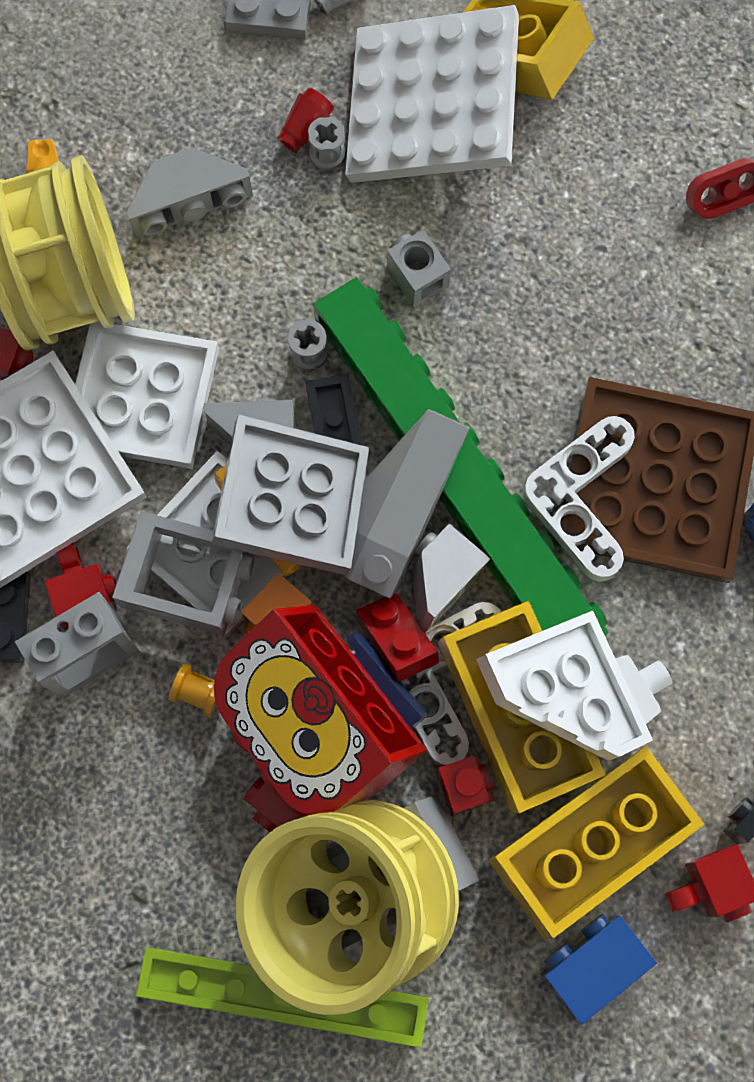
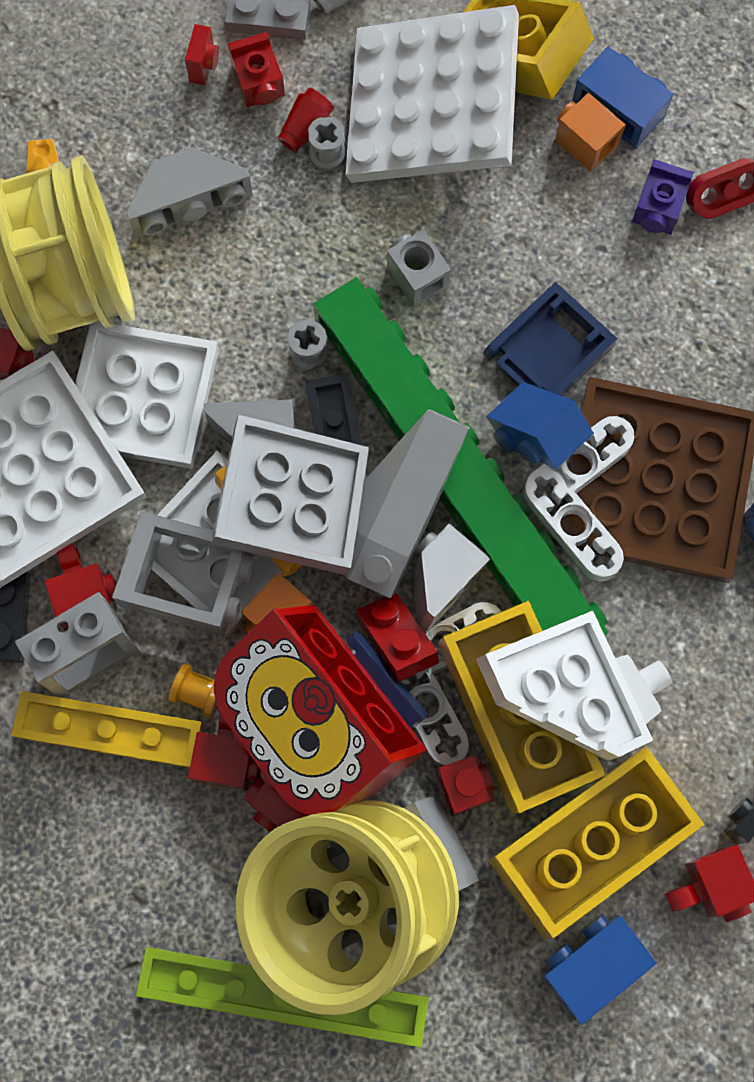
(105, 729): none -> yellow plate
(201, 54): none -> red plate
(221, 761): none -> red brick
(256, 70): none -> red brick
(539, 425): none -> blue brick
(543, 351): none -> dark blue container
(588, 131): none -> orange brick
(626, 93): none -> blue brick
(662, 197): none -> dark purple brick

